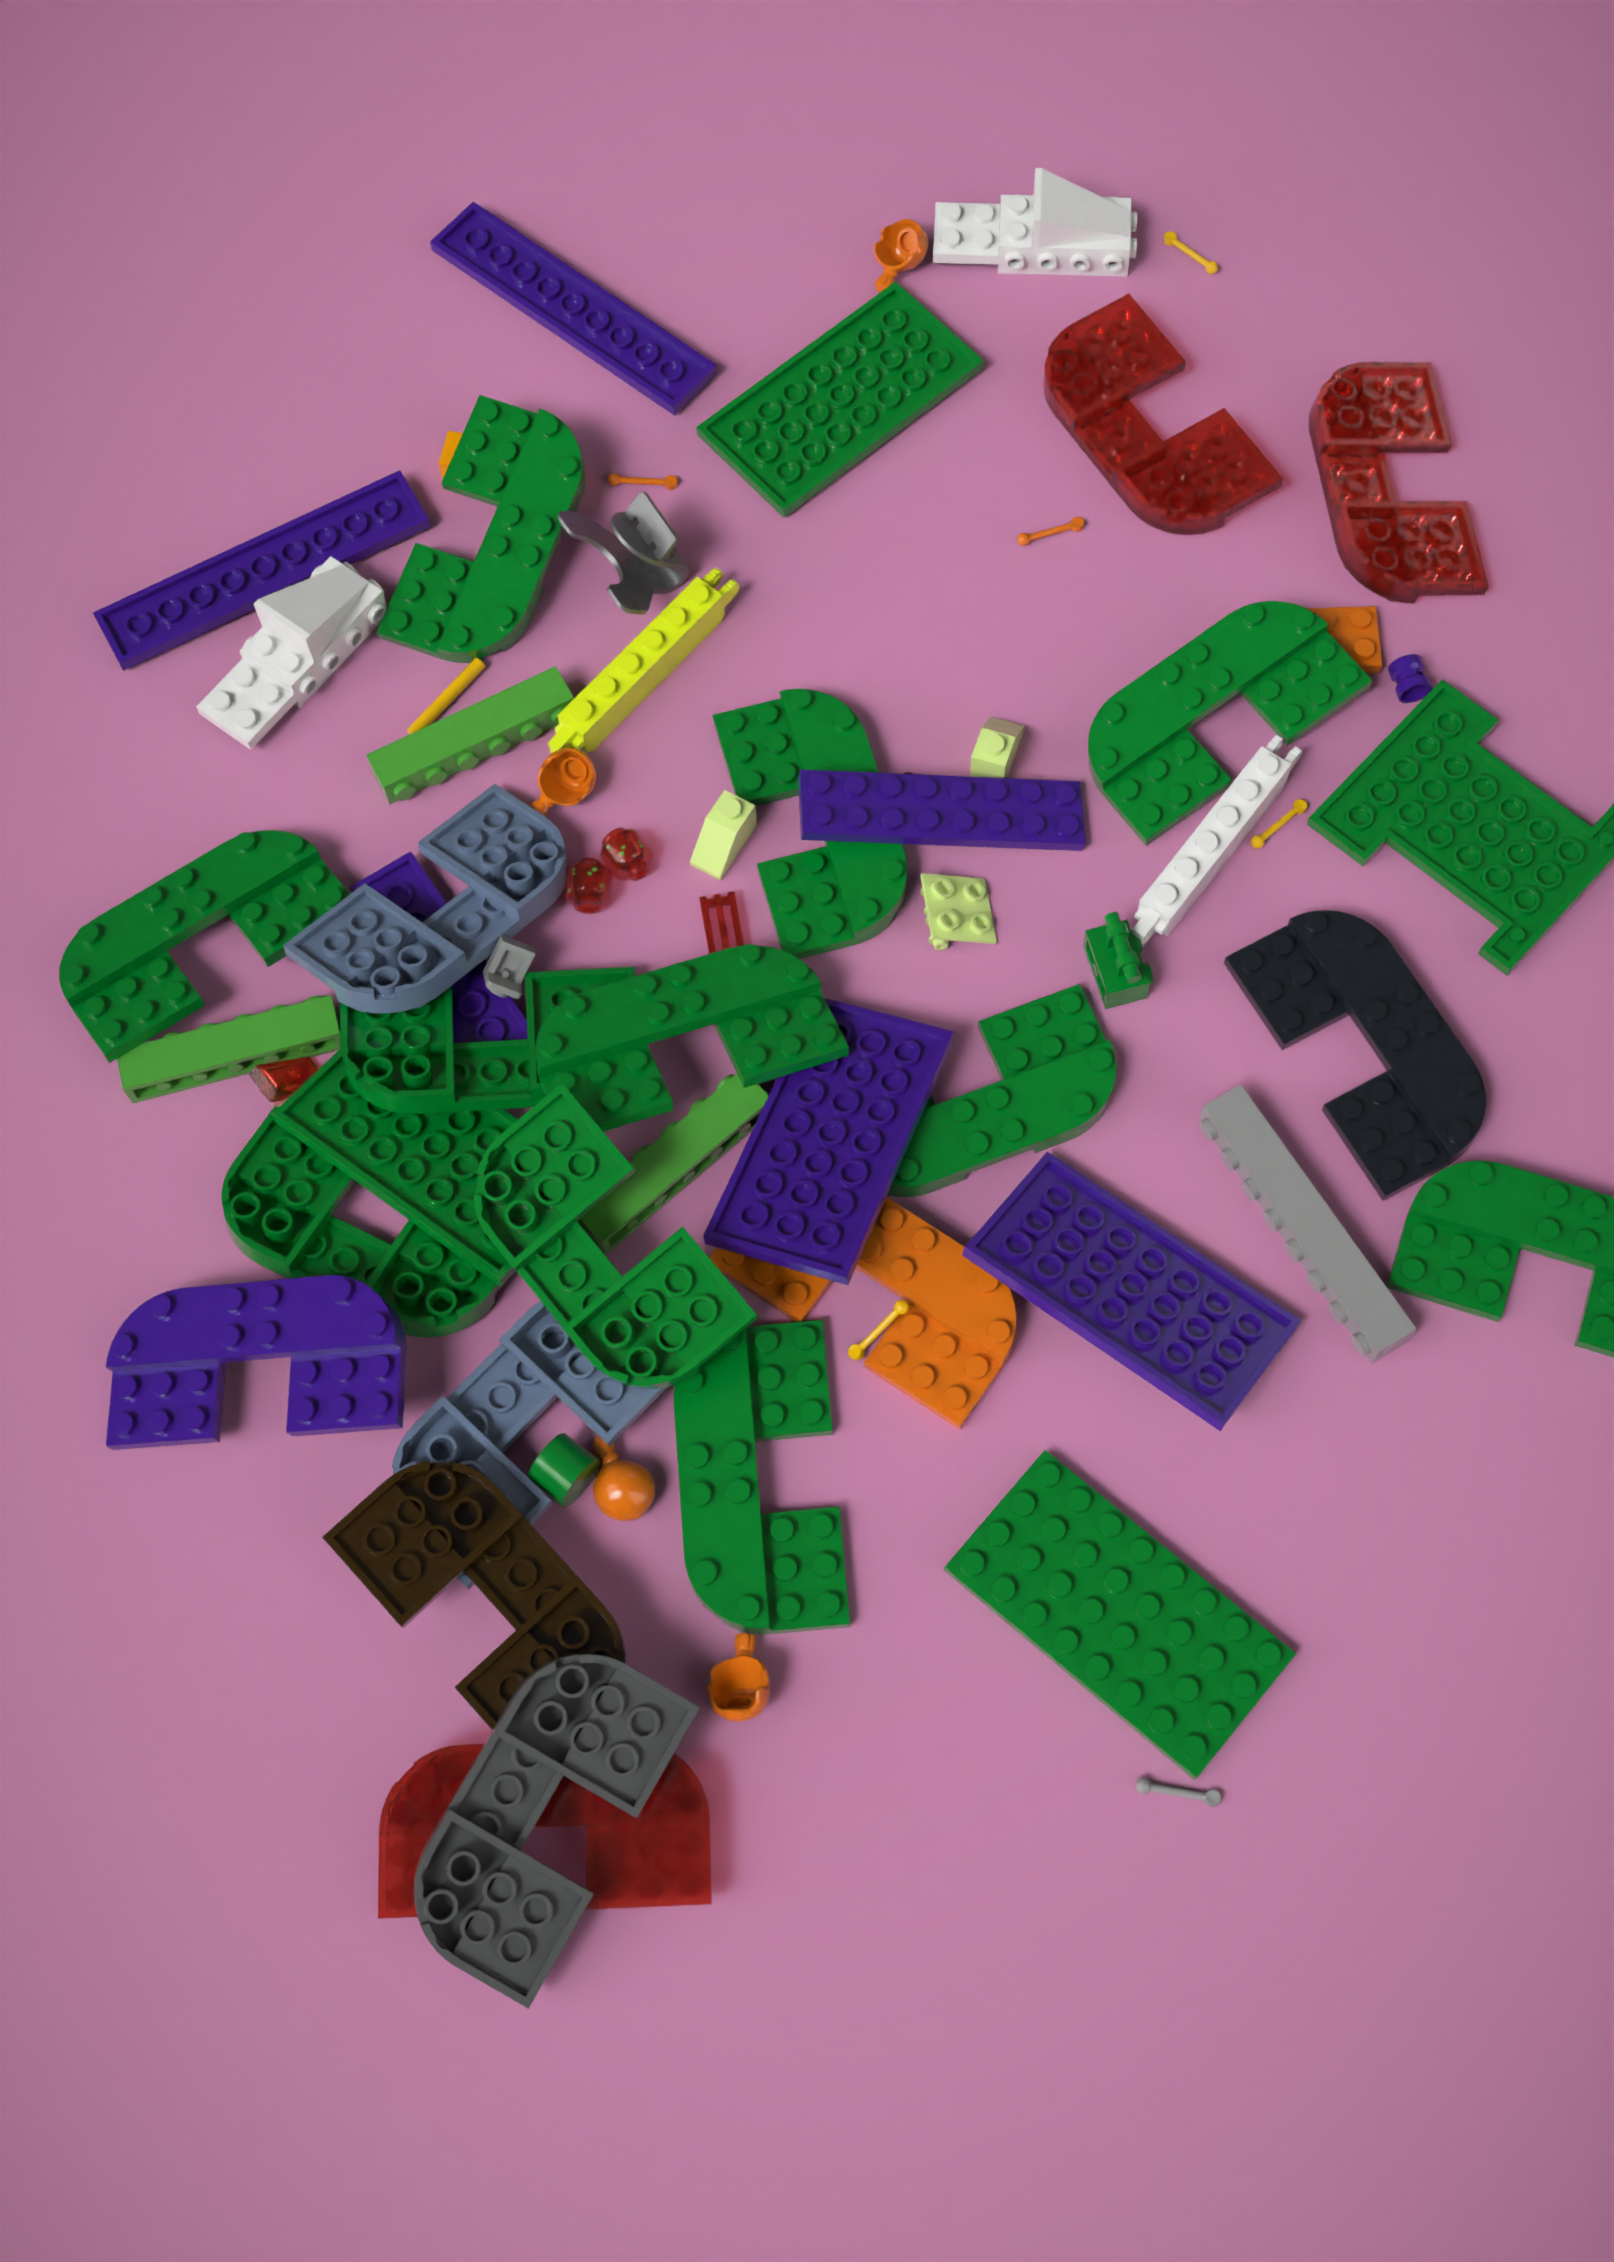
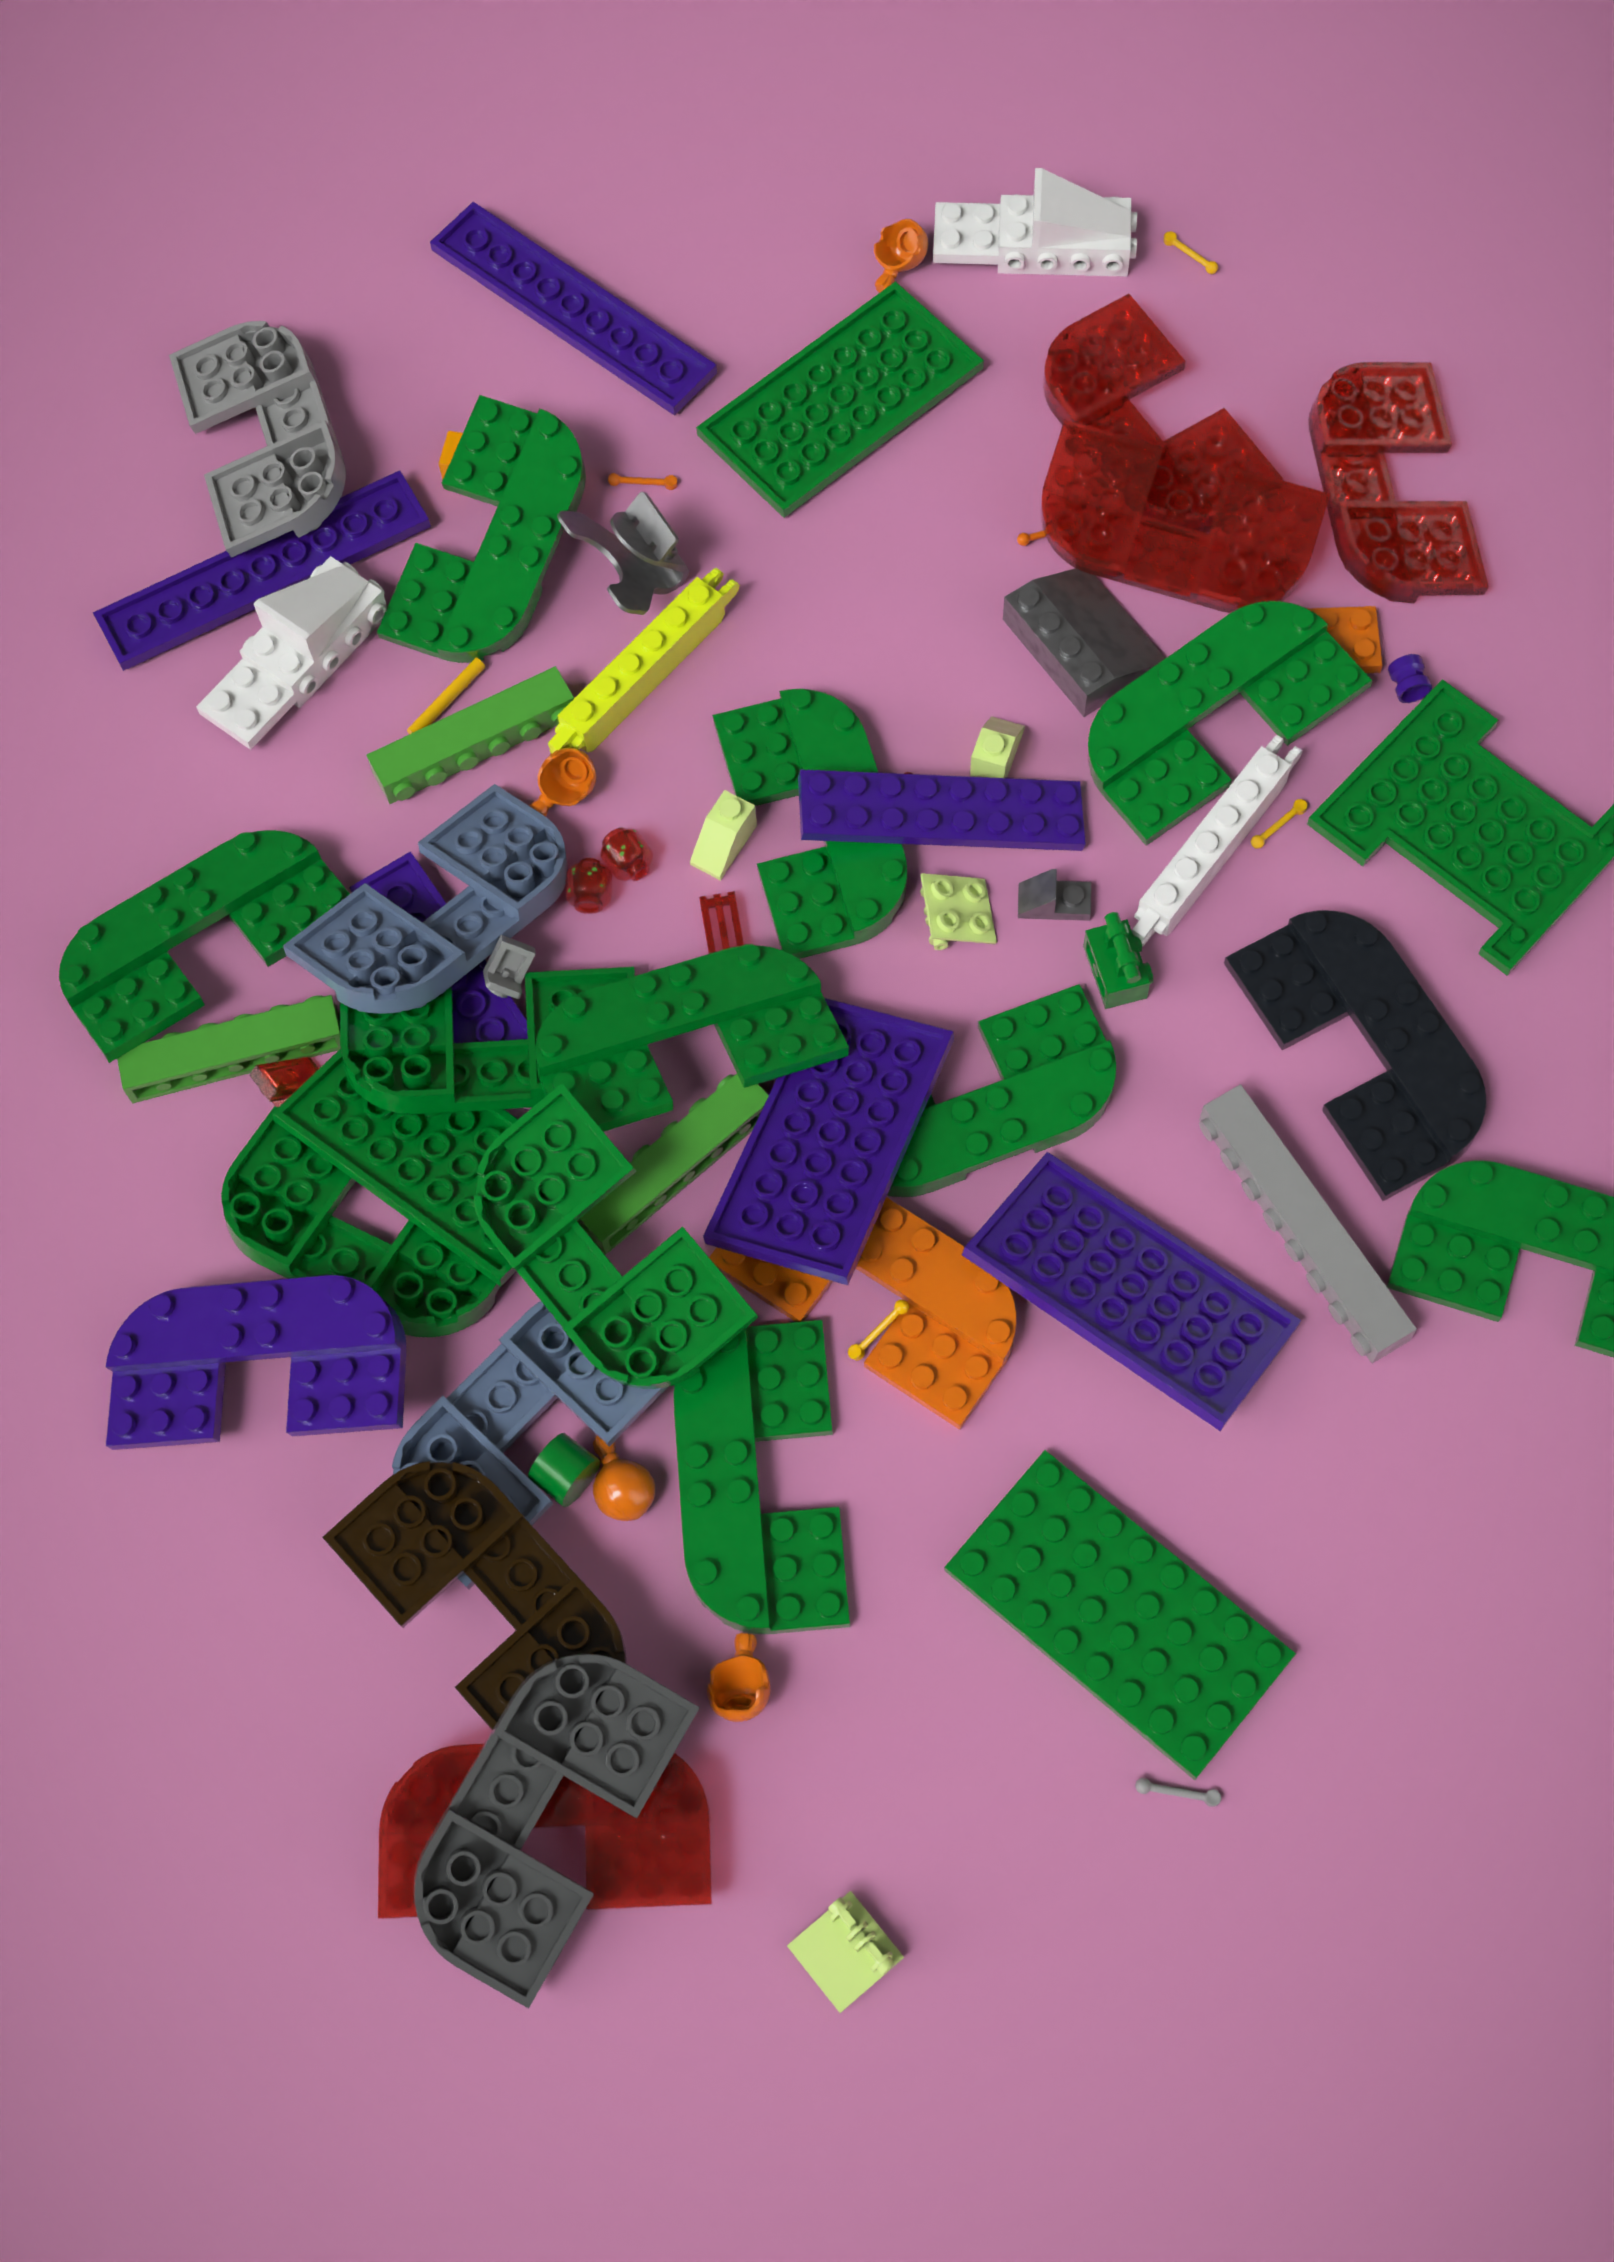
(301, 469): none -> light grey plate
(845, 1951): none -> yellowish green hinge
(1051, 899): none -> flat silver slope
(1079, 636): none -> flat silver slope
(1098, 525): none -> clear red plate

